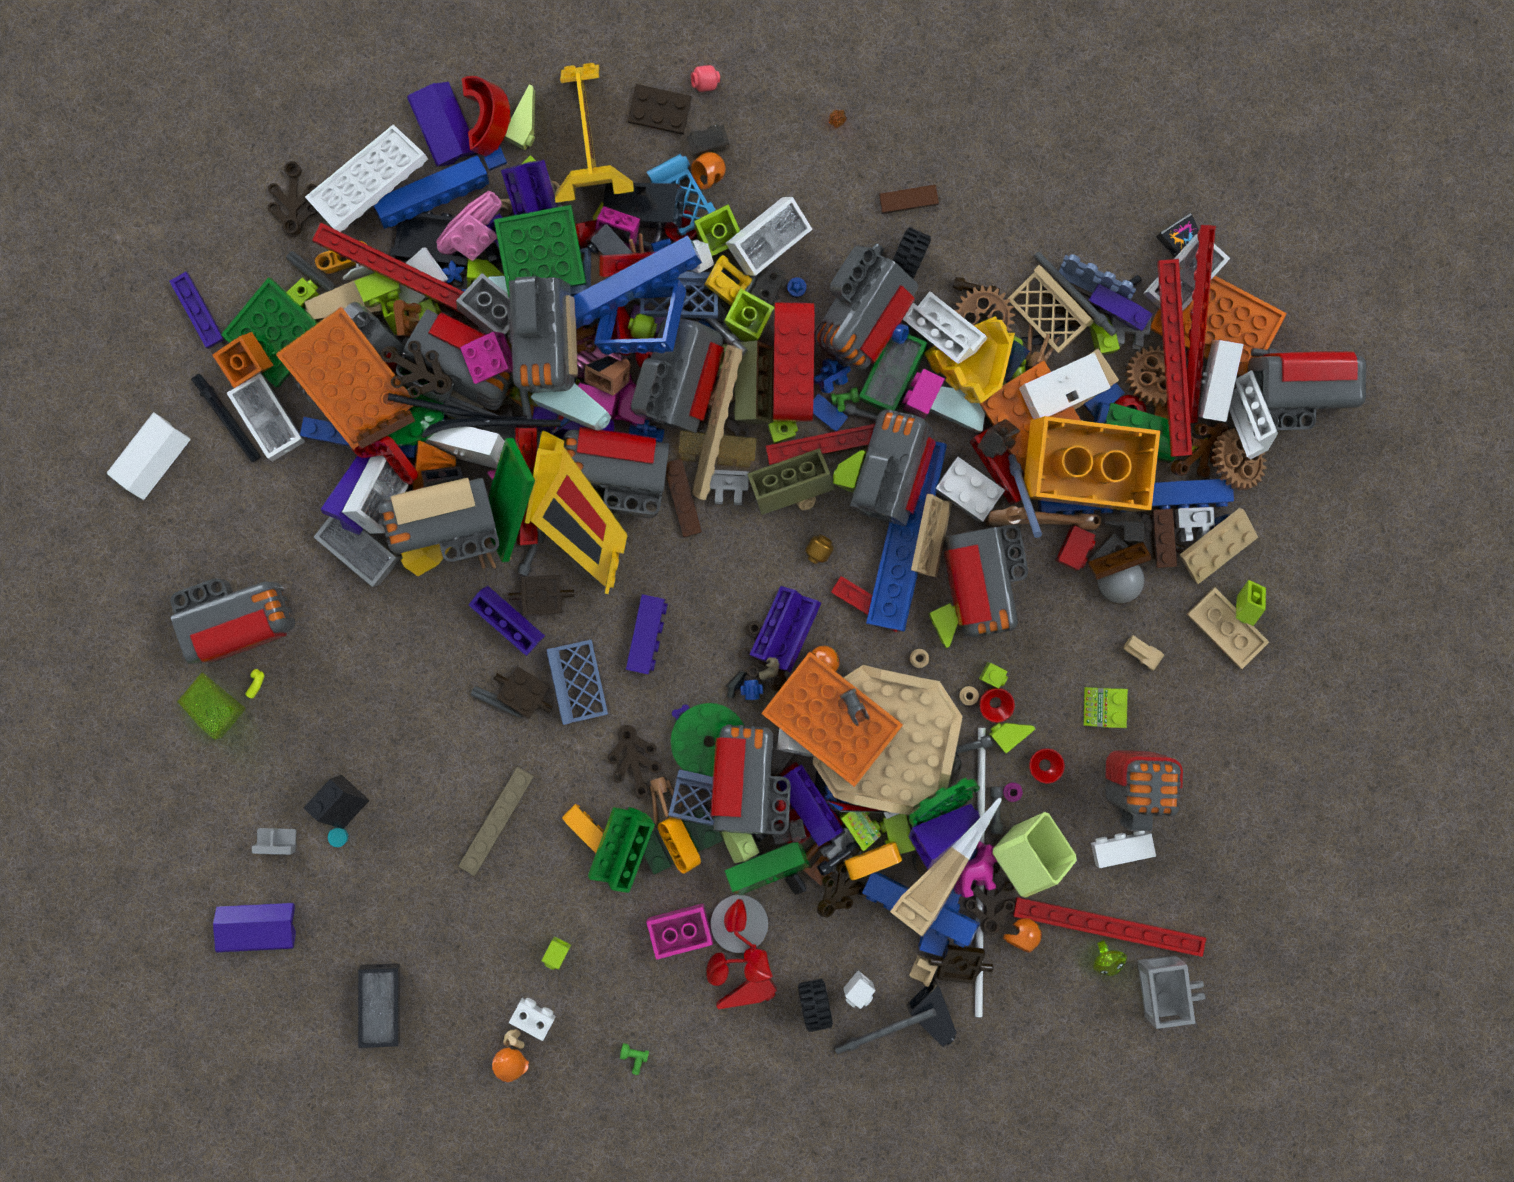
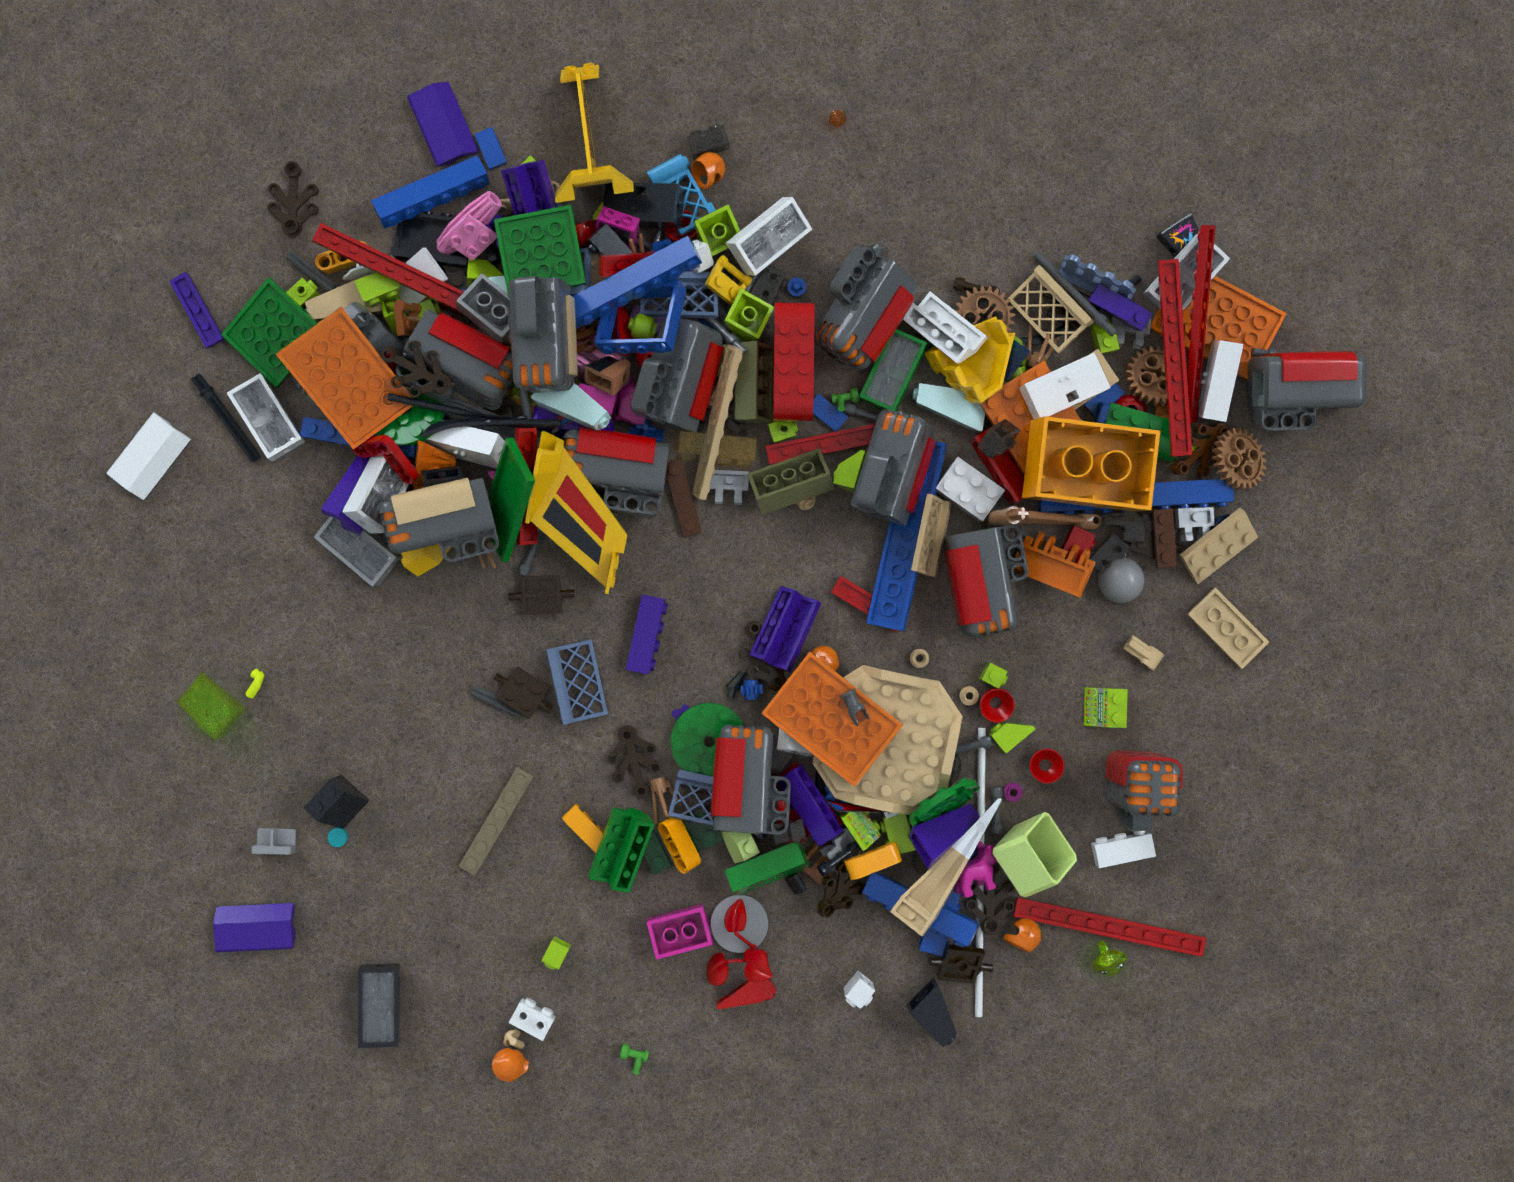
(228, 620): piece -> none
(242, 359): orange brick -> none
(366, 178): white plate -> none
(385, 428): reddish brown plate -> none
(453, 272): blue plant -> none
(487, 356): dark pink bracket -> none
(493, 116): red brick -> none
(506, 620): dark purple brick -> none
(521, 127): yellowish green slope -> none
(659, 109): dark brown plate -> none
(705, 78): coral head -> none
(771, 671): dark tan arm -> none
(815, 1005): black tyre -> none
(819, 549): pearl gold head -> none
(831, 372): blue hips -> none
(854, 1043): flat silver bar -> none
(900, 333): blue tile -> none
(908, 199): reddish brown tile -> none
(911, 251): black tyre -> none
(922, 971): tan panel -> none
(924, 391): dark pink brick -> none
(945, 623): lime slope -> none
(1016, 471): sand blue bar -> none
(1053, 569): none -> orange hinge
(1119, 560): reddish brown plate -> none
(1167, 991): light grey piece -> none
(1250, 603): lime brick -> none
(1252, 416): white slope -> none

